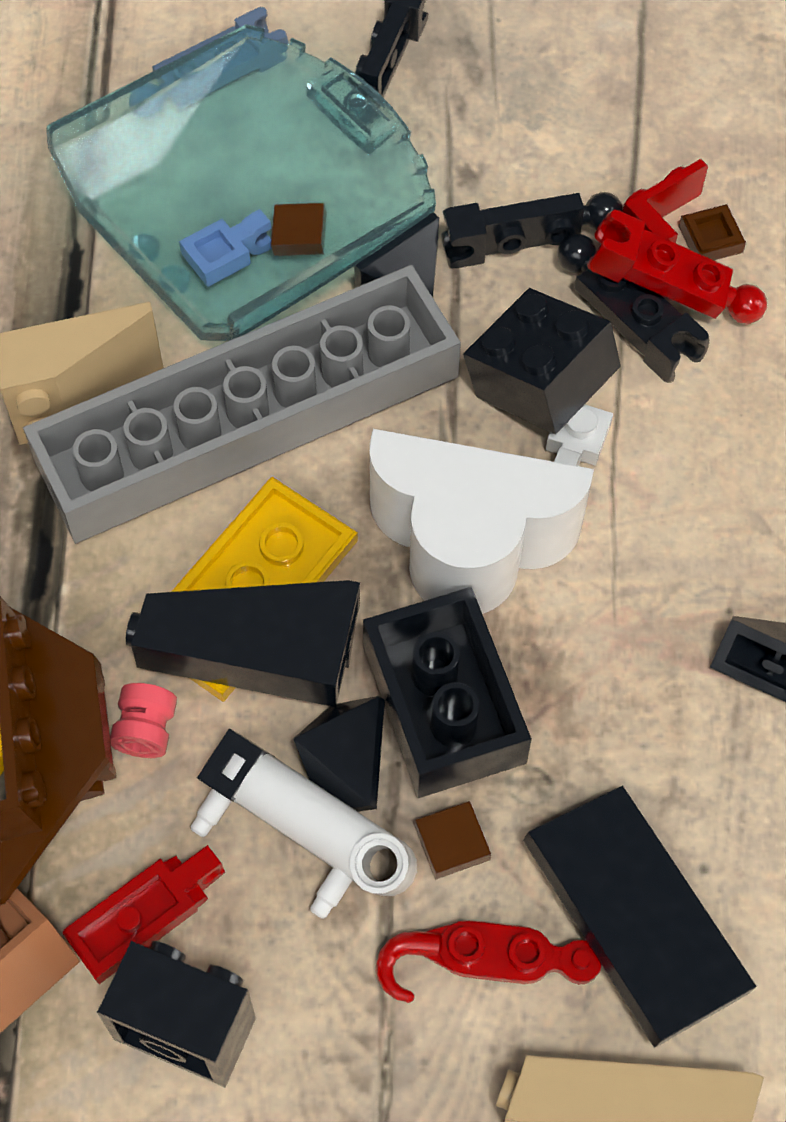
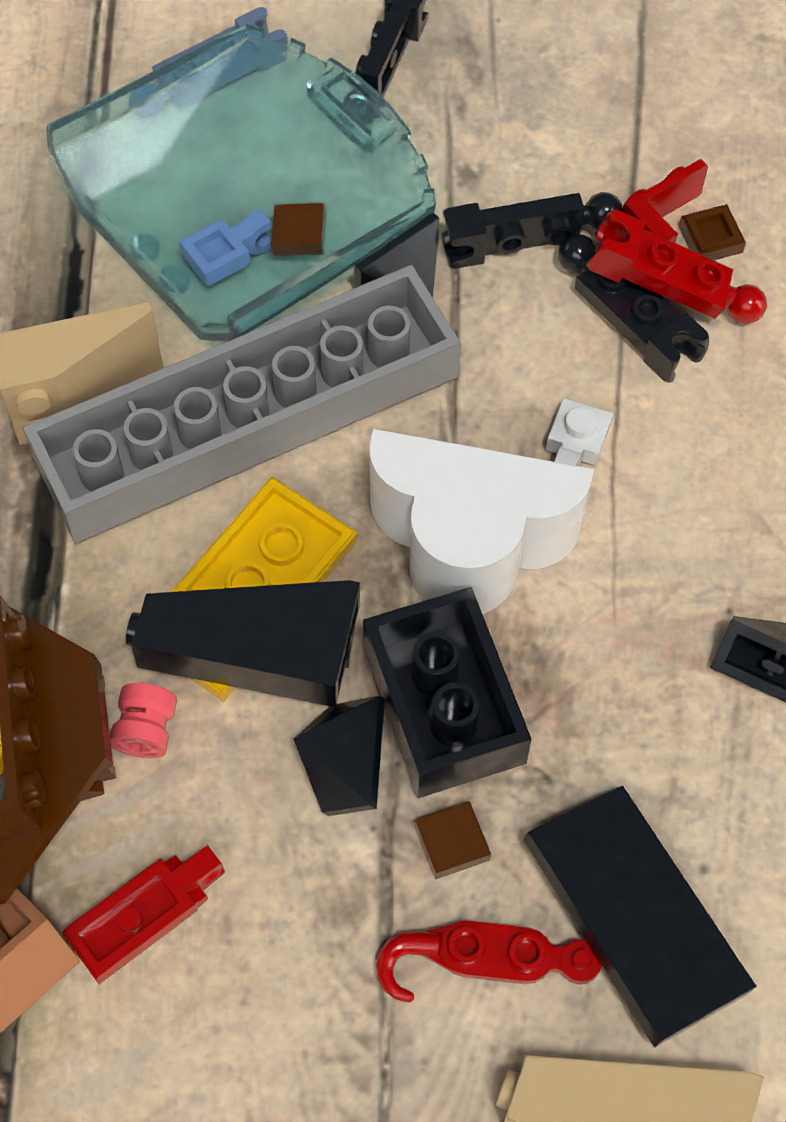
(178, 1011): black brick -> none
(303, 813): white piece -> none
(542, 360): black brick -> none

